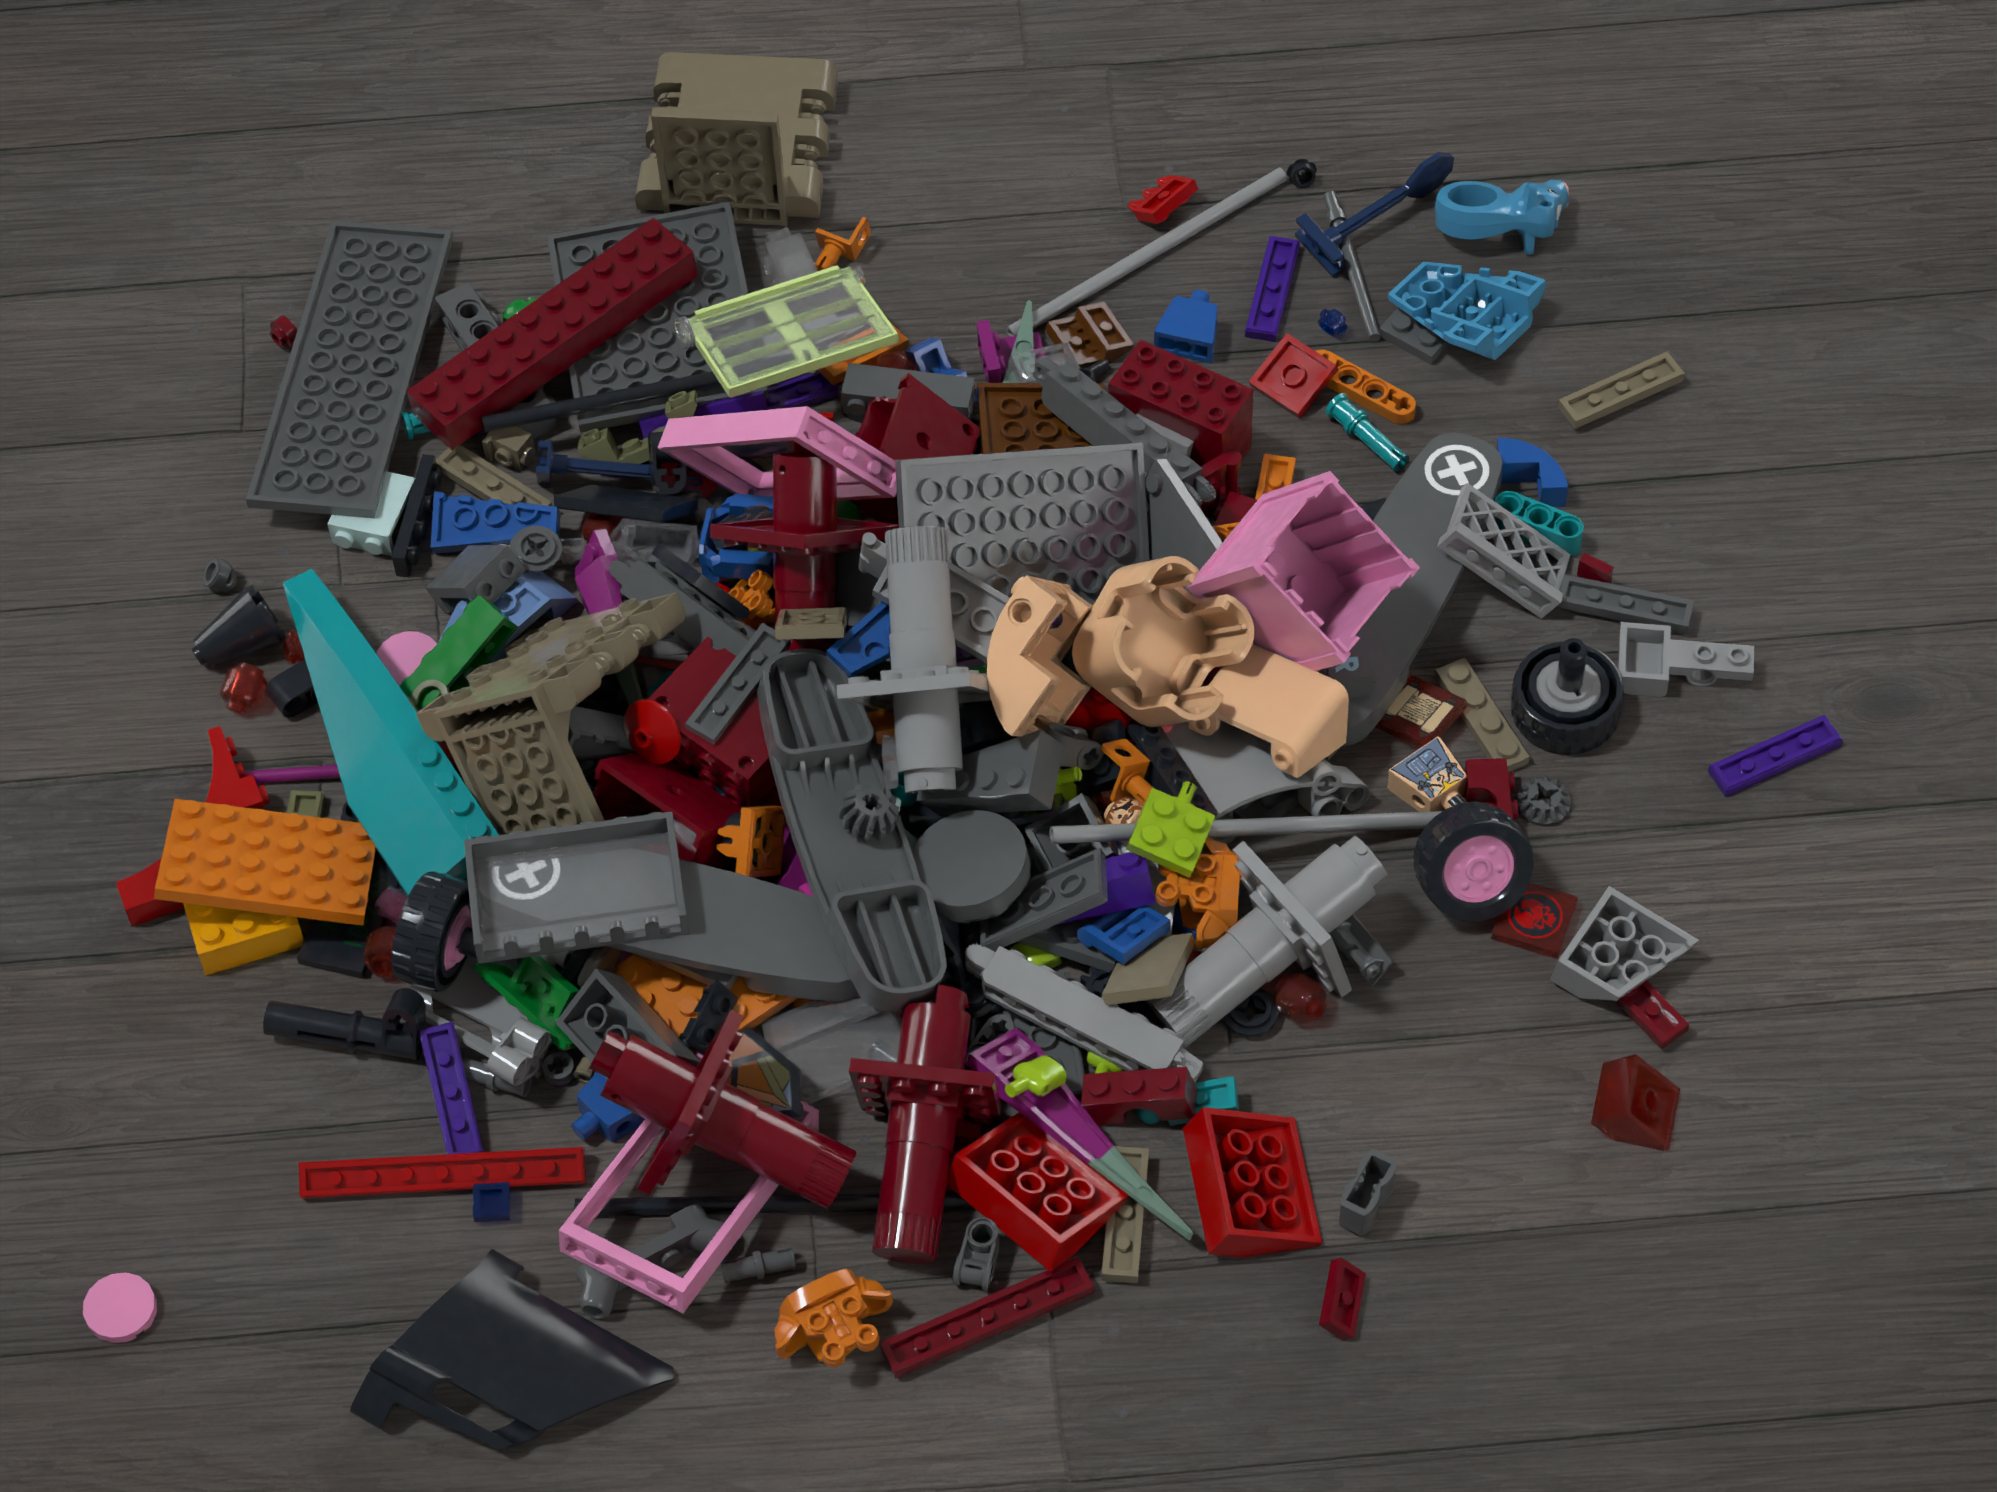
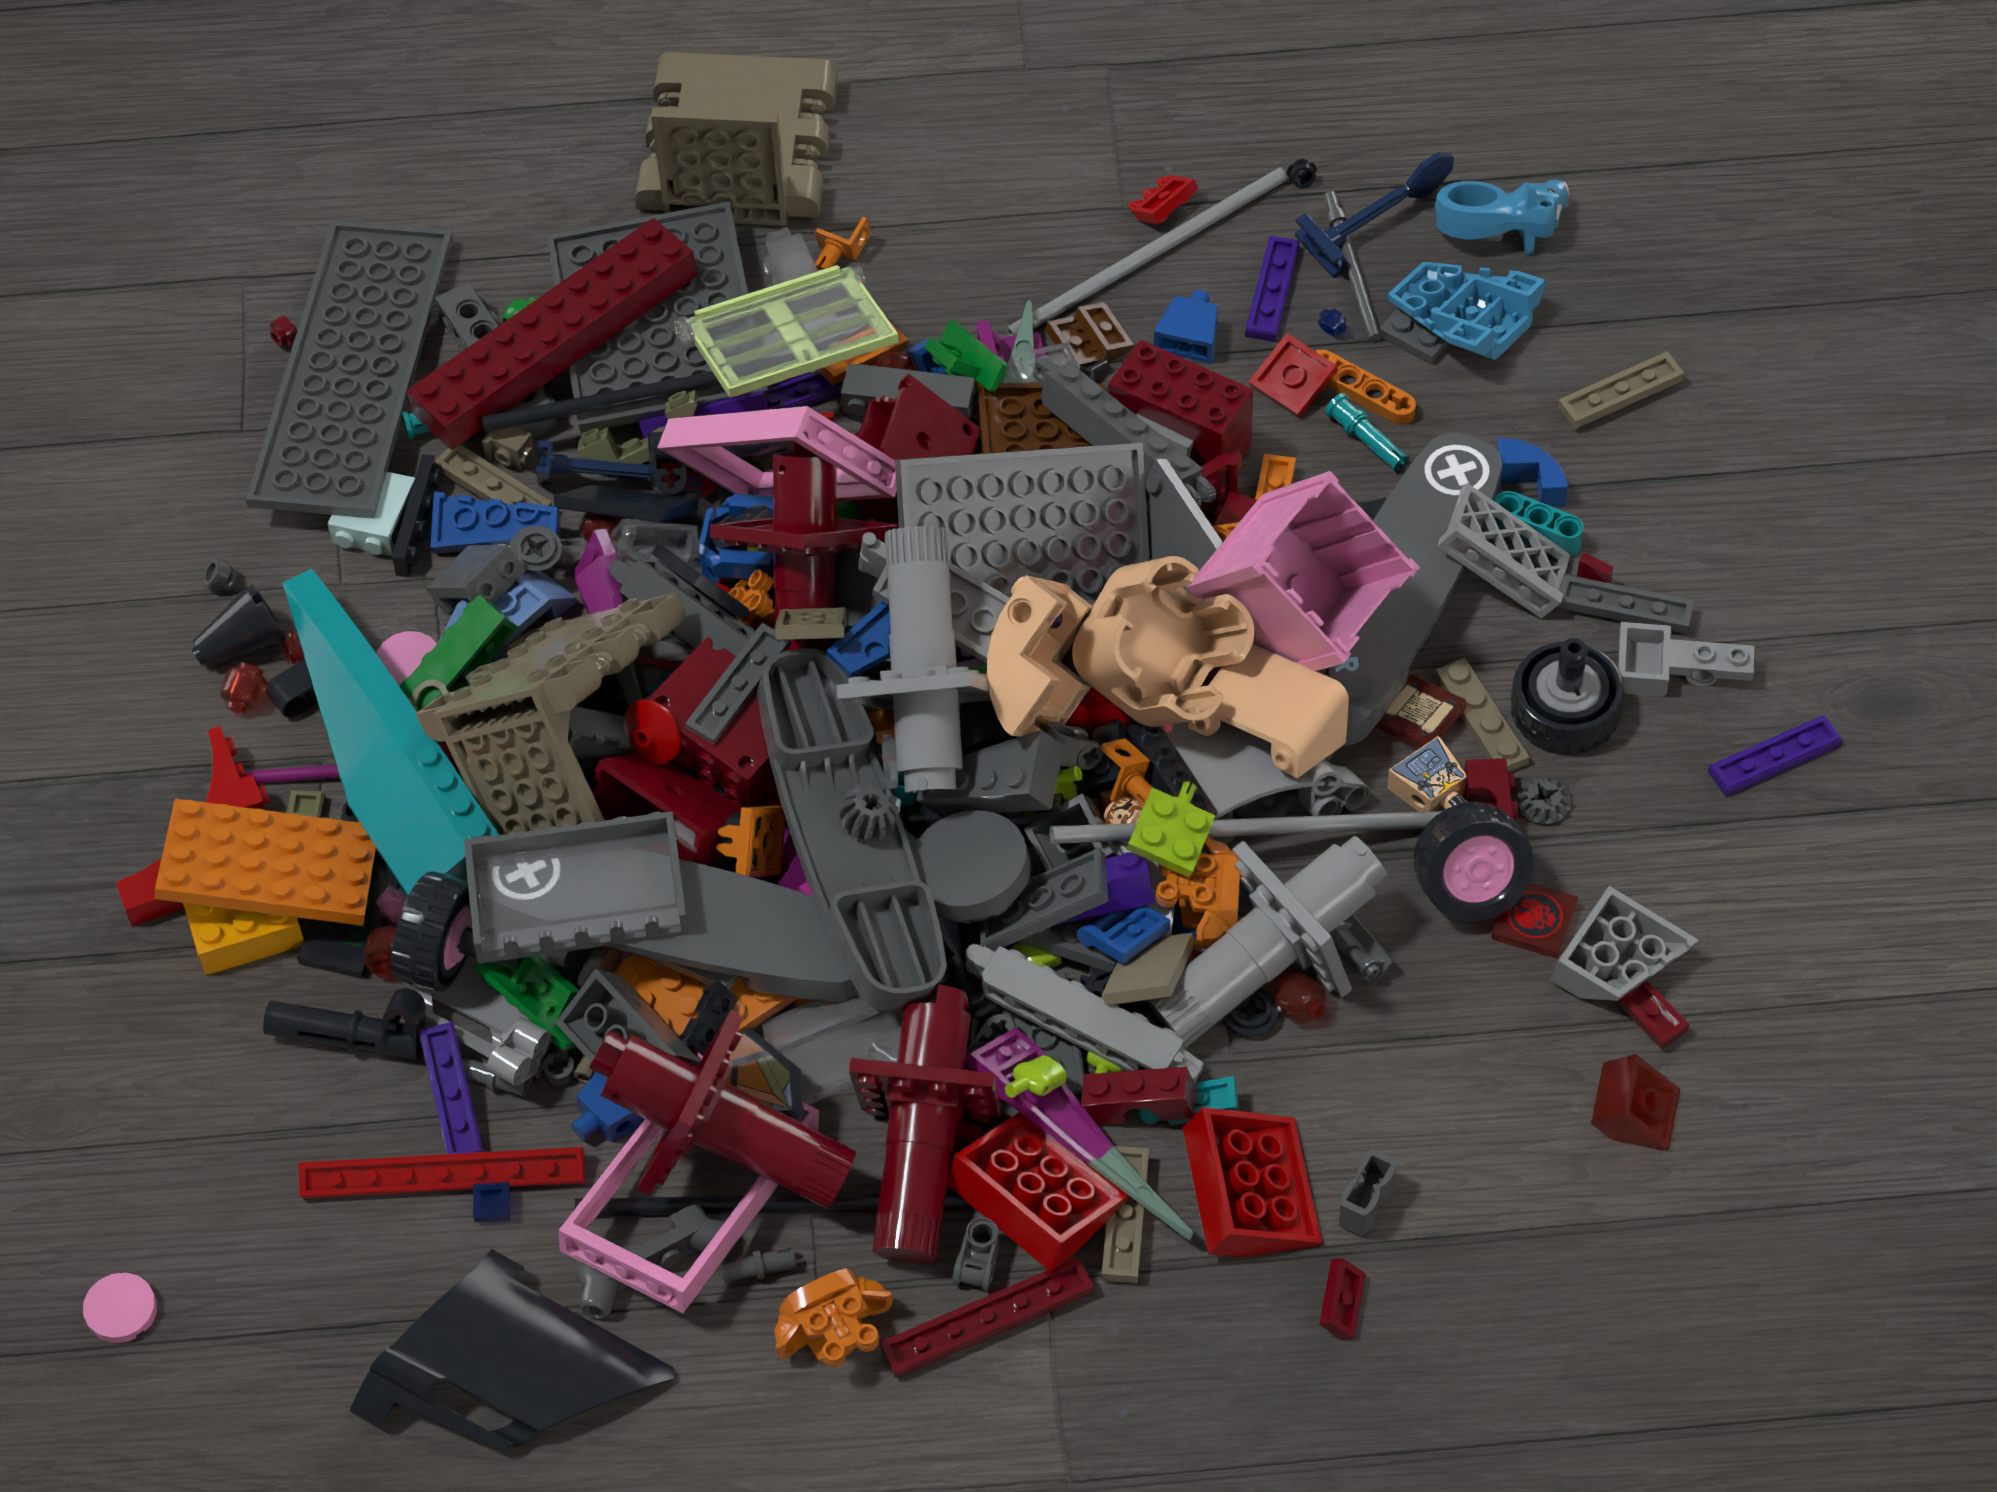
(967, 356): none -> green bracket

